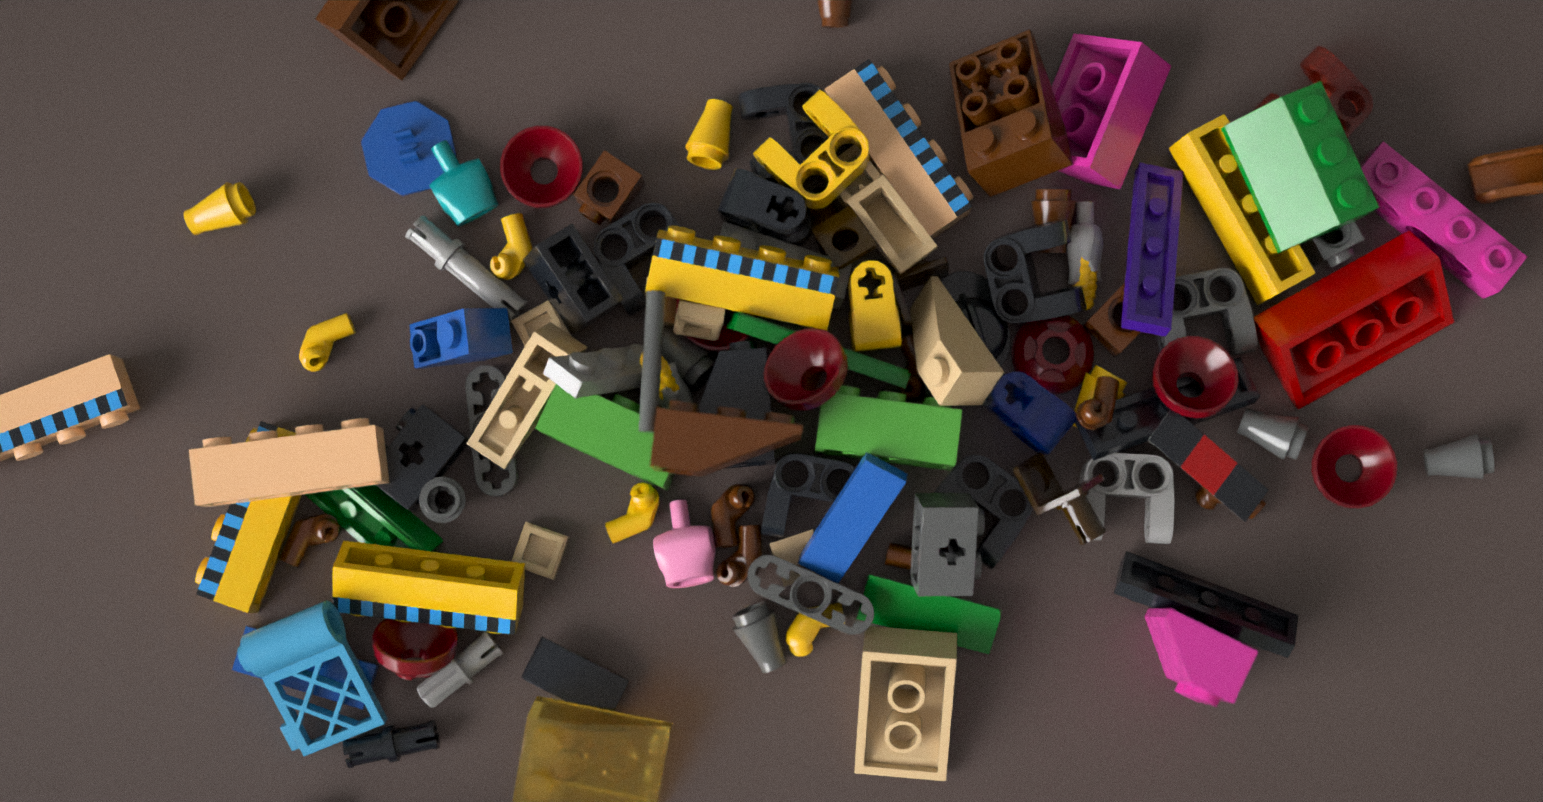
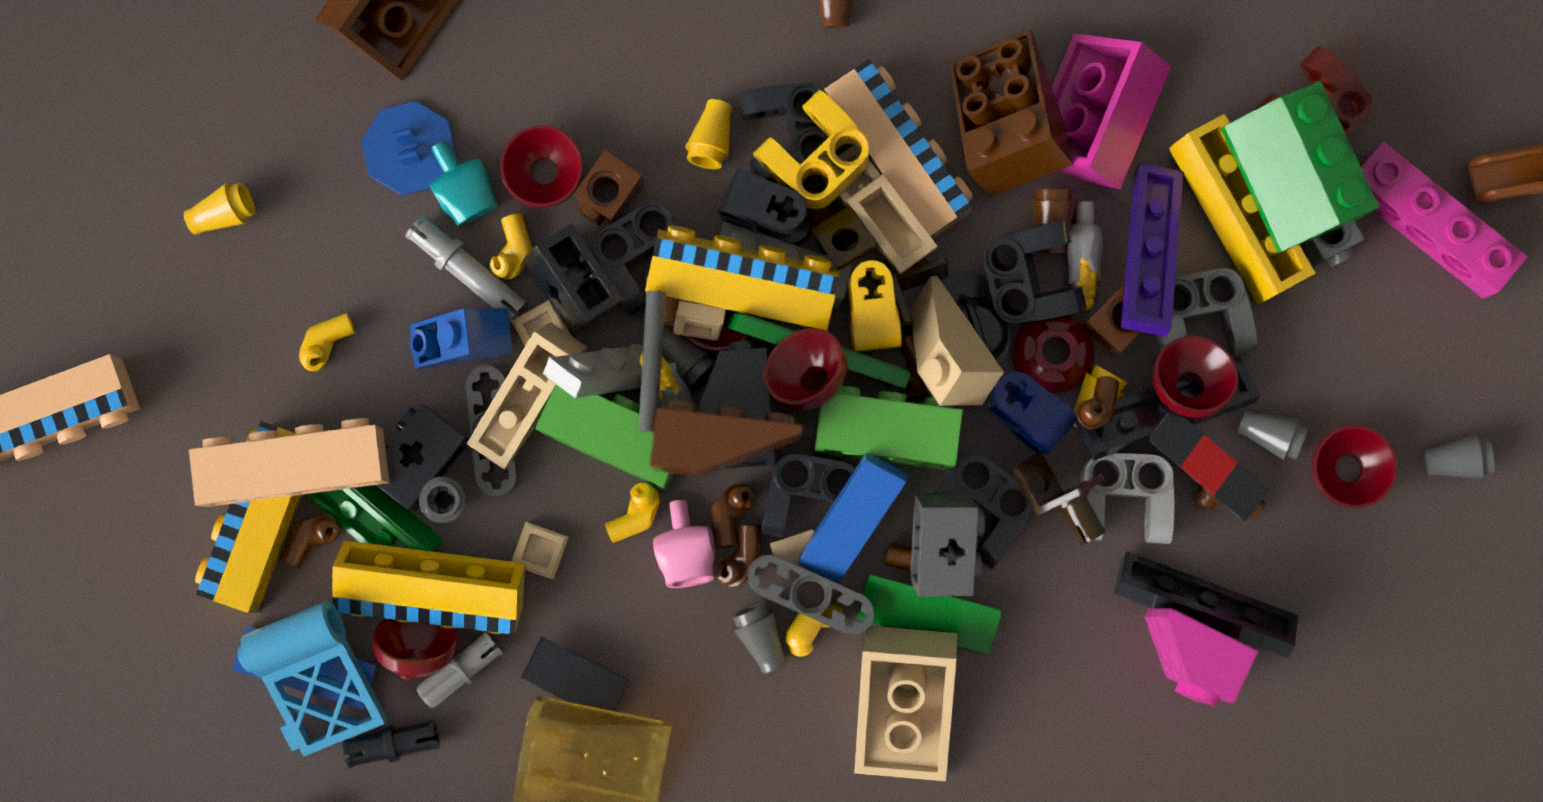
(1355, 318): red slope -> none

